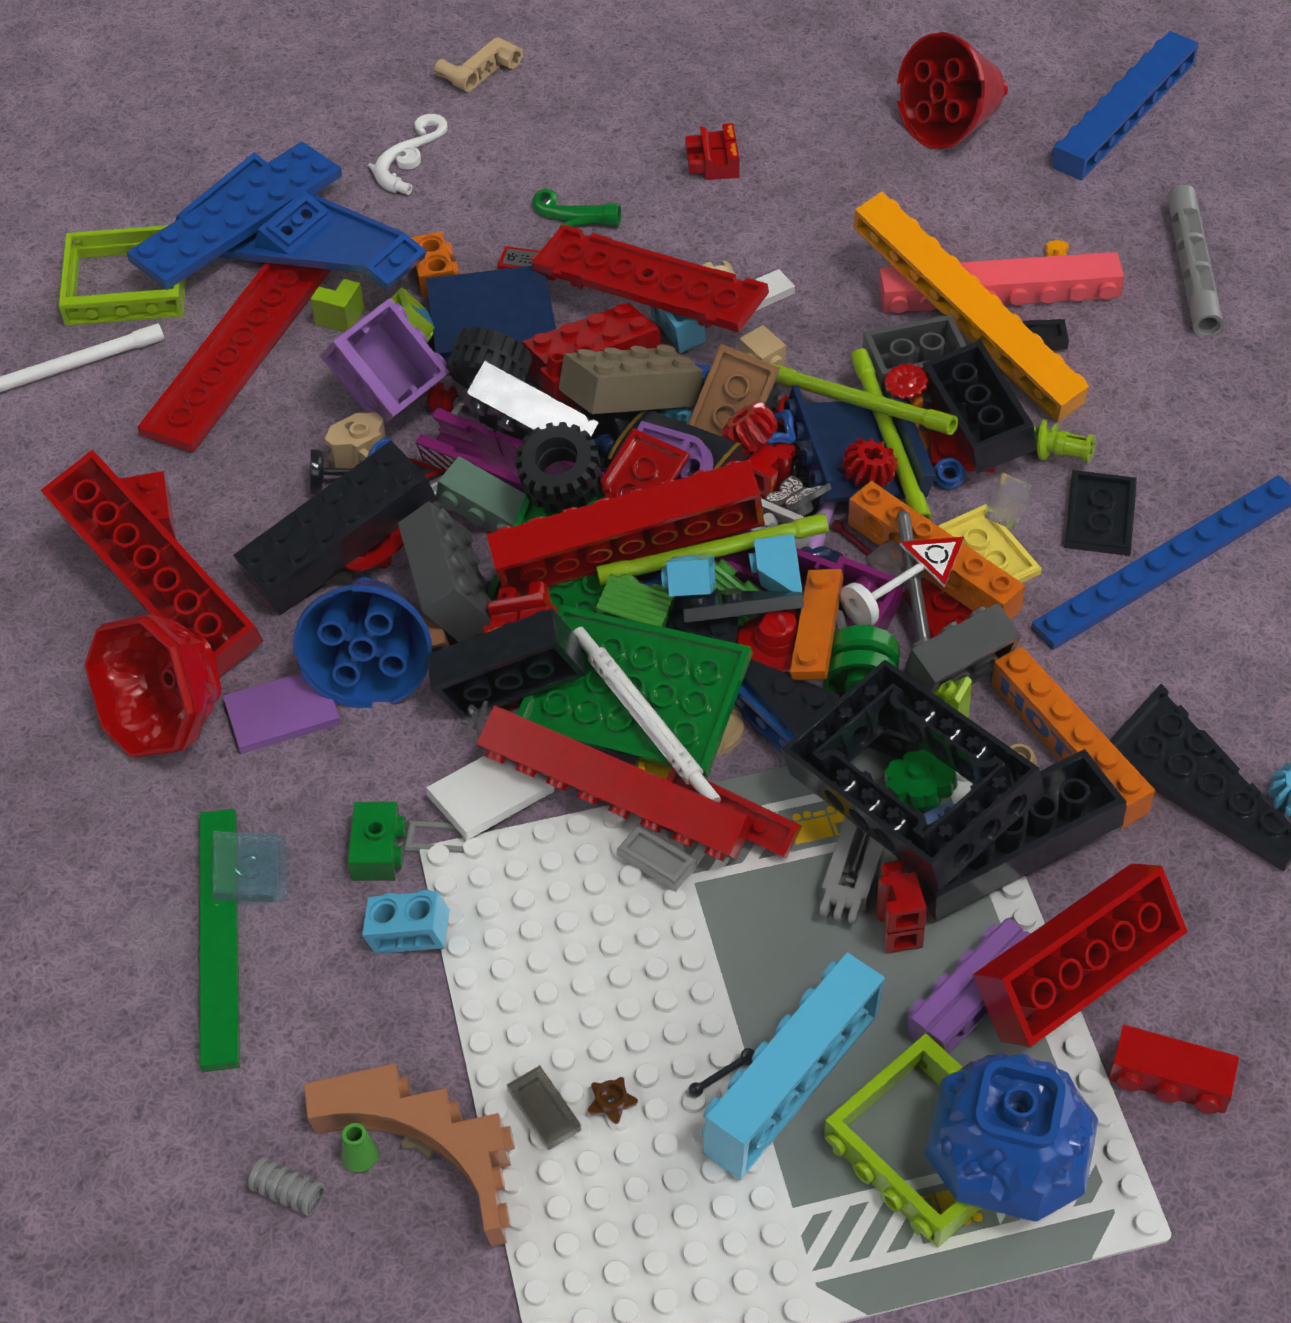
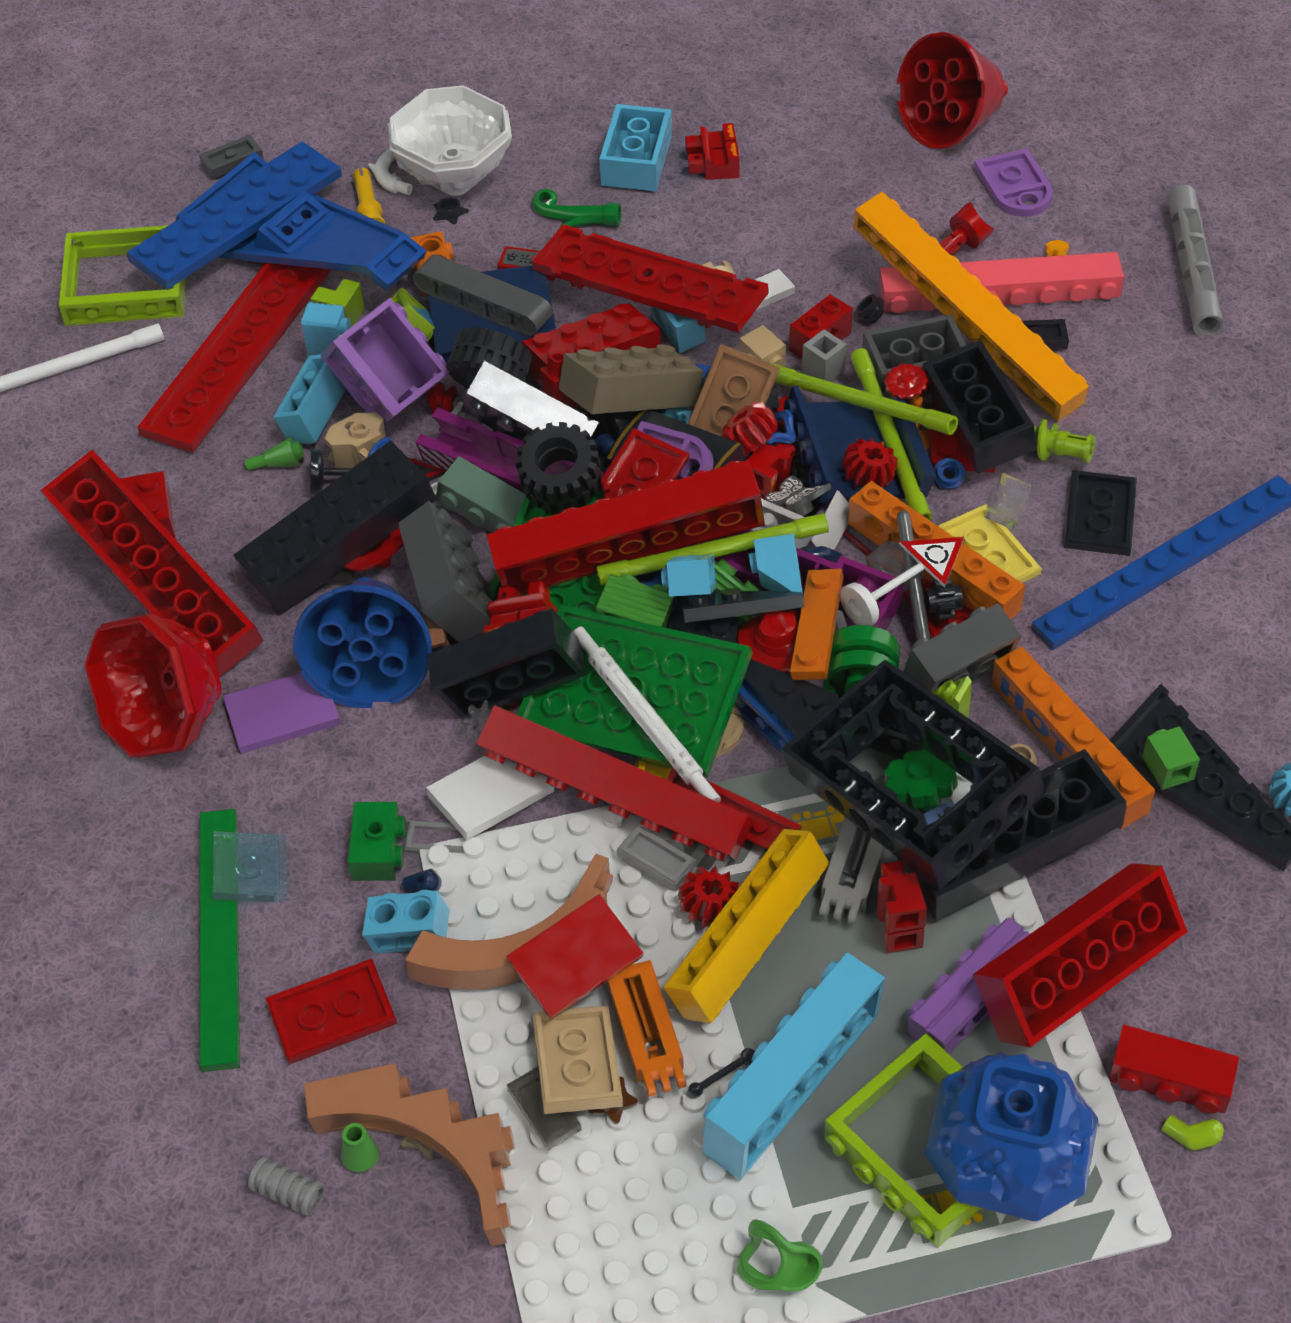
(228, 156): none -> dark grey plate
(285, 454): none -> bright green cone
(309, 401): none -> medium azure brick
(322, 326): none -> medium azure brick
(330, 1011): none -> red tile
(367, 203): none -> yellow pin
(423, 880): none -> dark blue arm
(449, 204): none -> black plate
(450, 137): none -> white rock
(481, 65): tan beam -> none
(483, 295): none -> dark grey beam
(483, 963): none -> nougat arch
(574, 956): none -> red tile
(577, 1060): none -> tan tile
(636, 147): none -> medium azure brick
(644, 1020): none -> orange hinge
(705, 894): none -> red gear
(746, 926): none -> yellow brick
(798, 1267): none -> bright green piece
(824, 356): none -> light grey brick
(827, 314): none -> red brick
(837, 519): none -> white sticker
(870, 308): none -> black plate
(943, 600): none -> black gear
(966, 229): none -> red piece
(1015, 179): none -> medium lavender tile
(1124, 105): blue brick -> none
(1170, 757): none -> bright green brick
(1194, 1136): none -> lime arm

